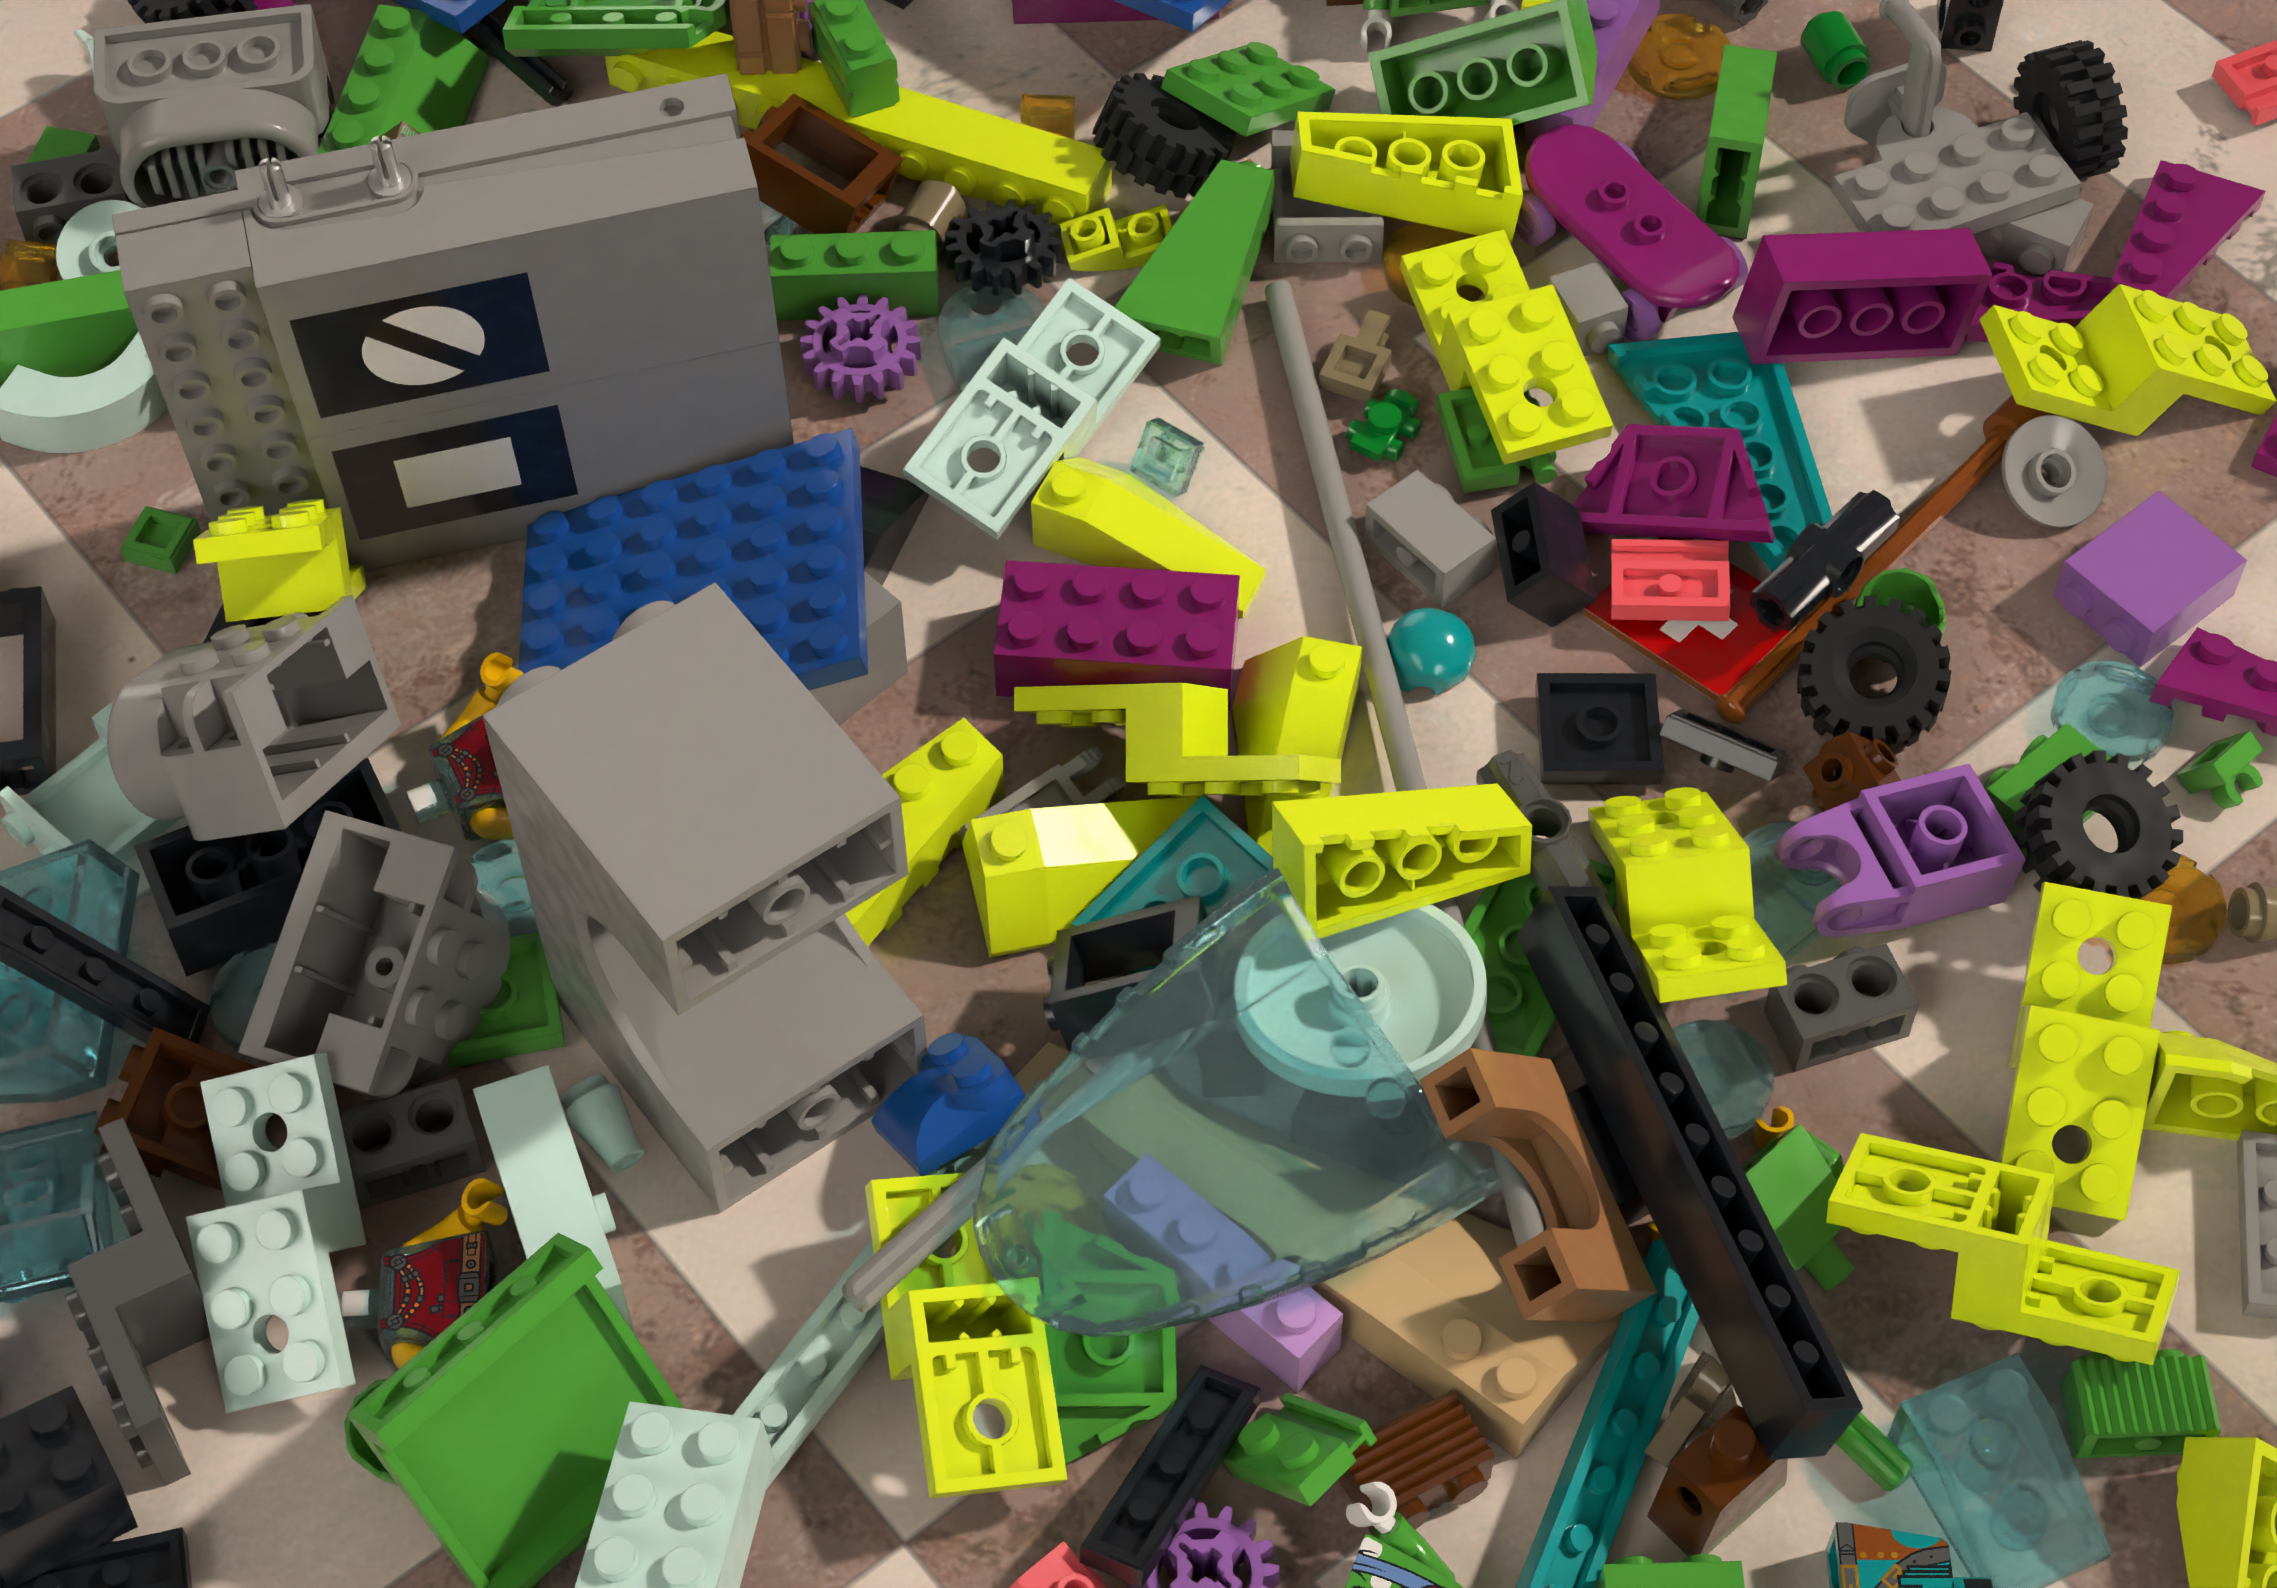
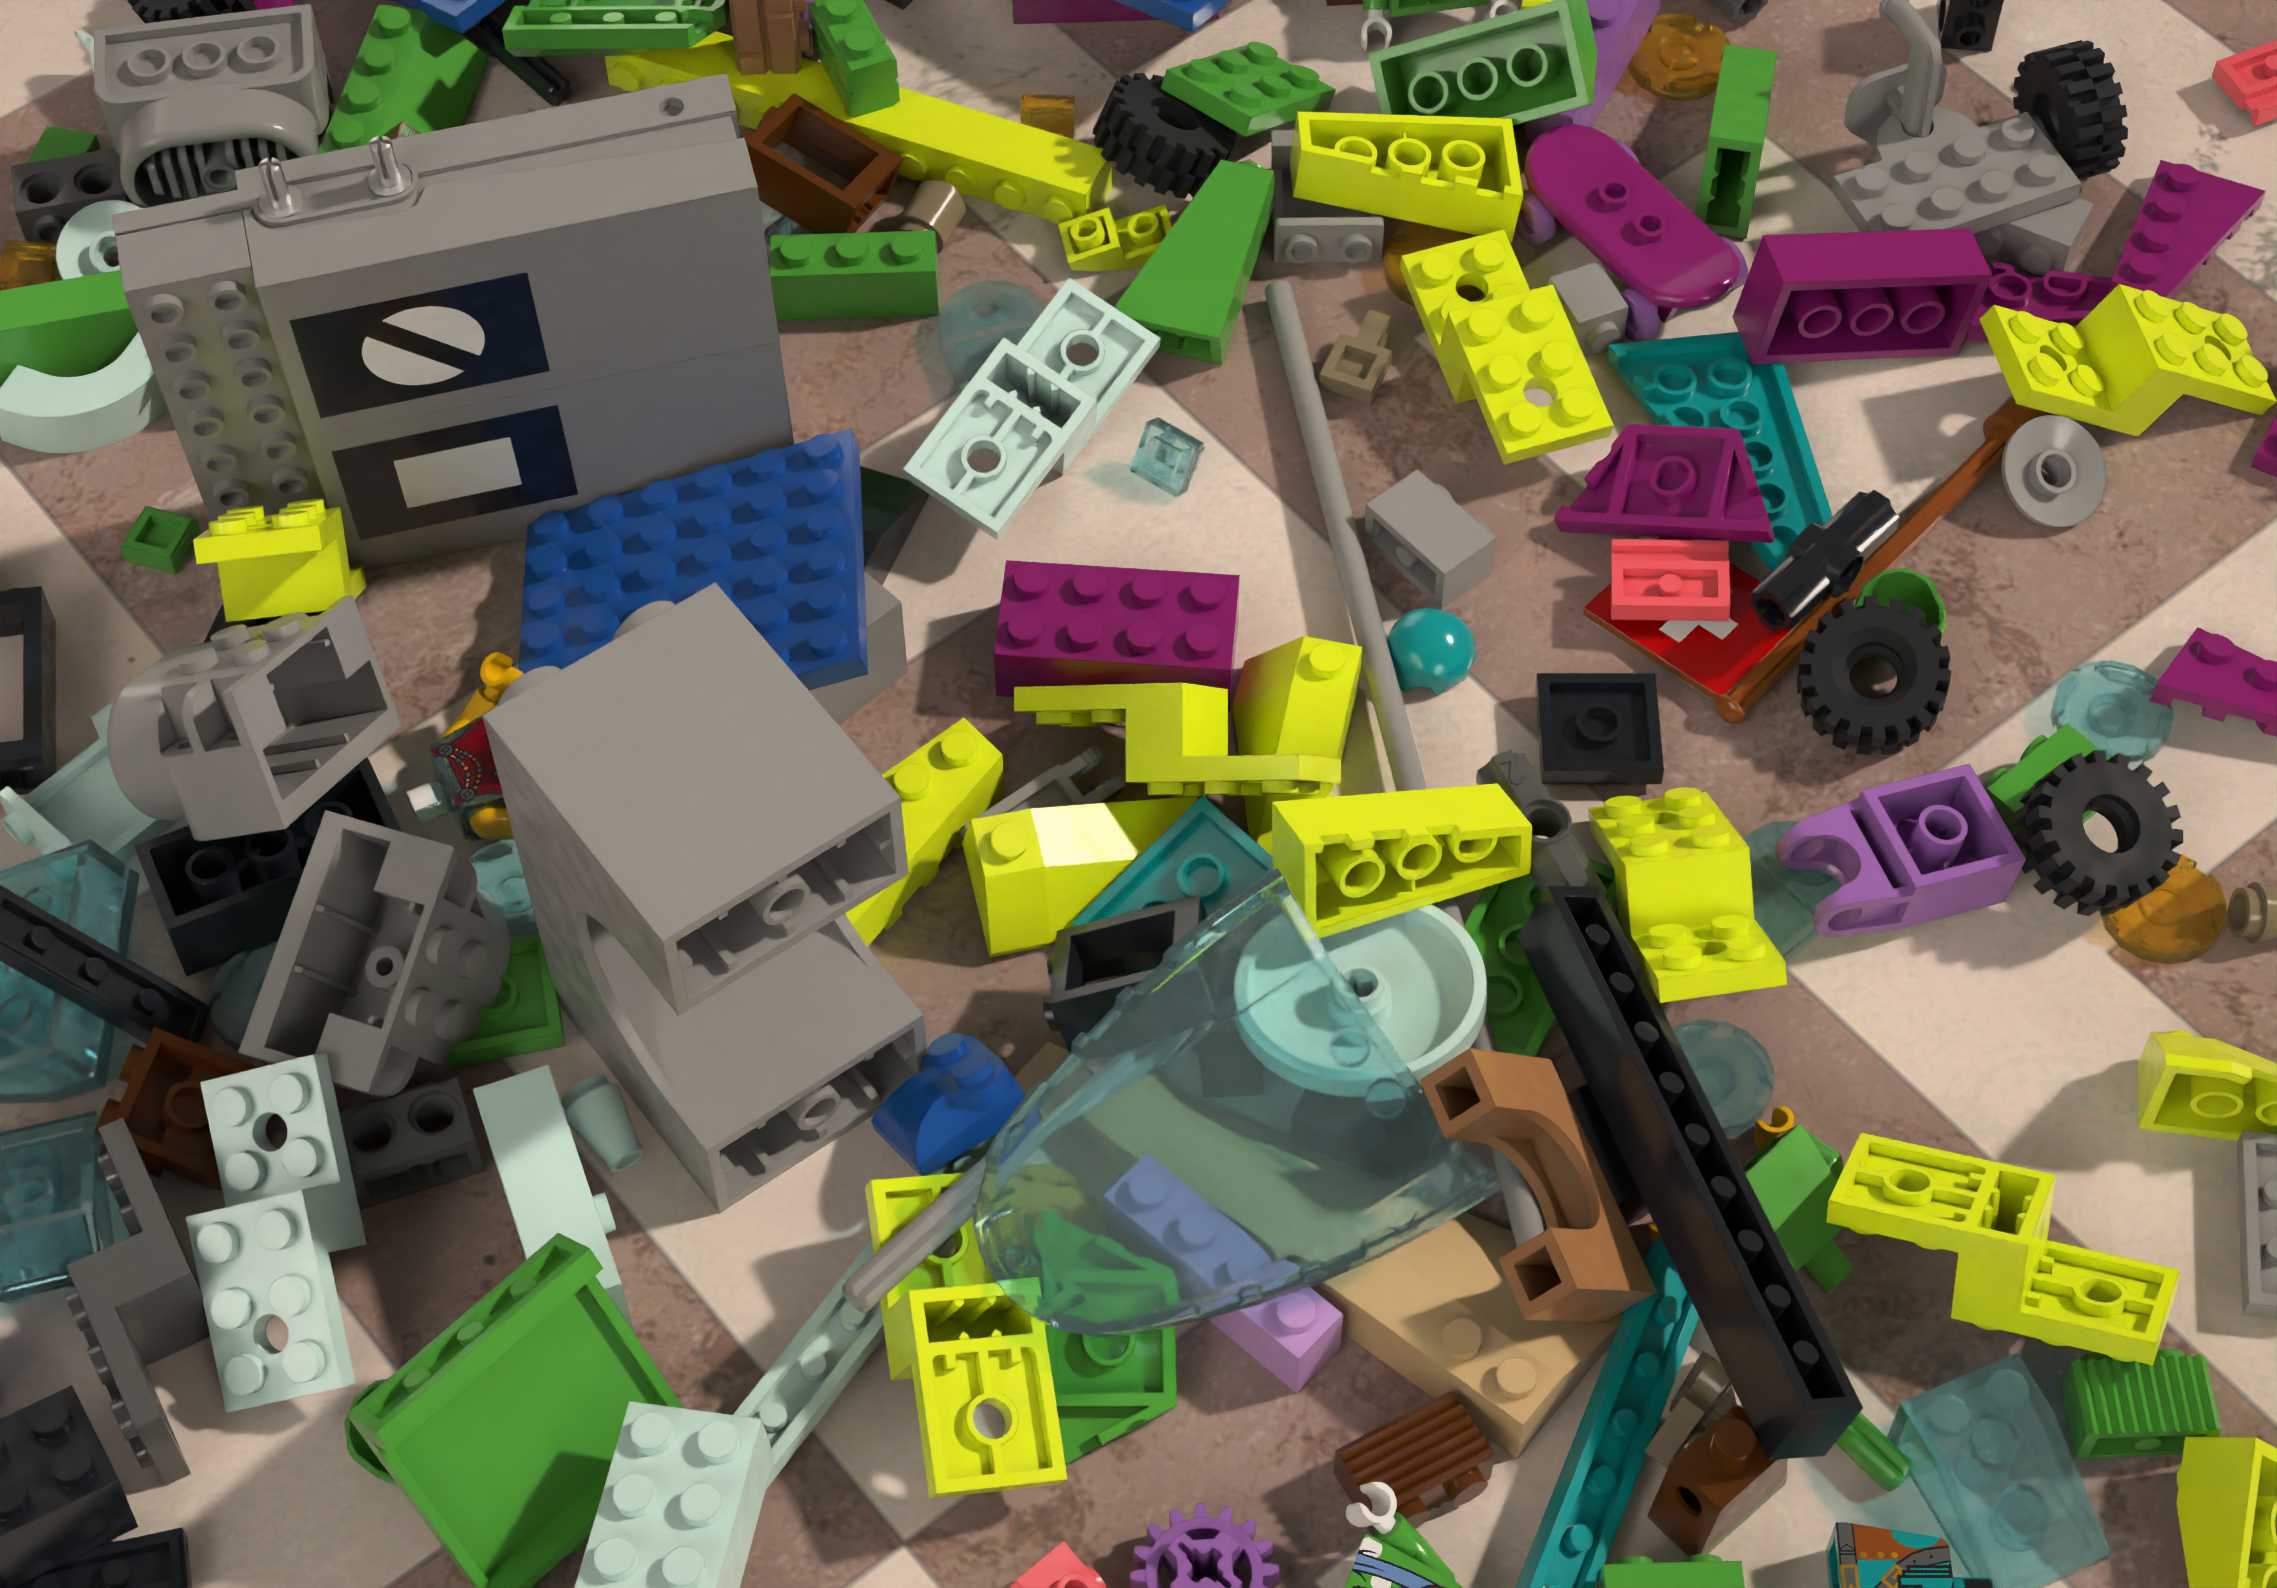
(431, 1277): torso -> none
(860, 348): medium lavender gear -> none
(1003, 247): black gear -> none
(1123, 523): neon yellow wedge -> none
(1170, 1476): black tile -> none
(1298, 1449): bright green plate -> none
(1384, 425): green piece -> none
(1474, 450): bright green plate -> none
(1543, 554): black brick -> none
(1724, 747): plate -> none
(1836, 49): green brick -> none
(1845, 1017): dark grey brick -> none
(1847, 767): reddish brown brick -> none
(2086, 1045): neon yellow bracket -> none
(2149, 578): medium lavender brick -> none
(2221, 765): bright green tile -> none

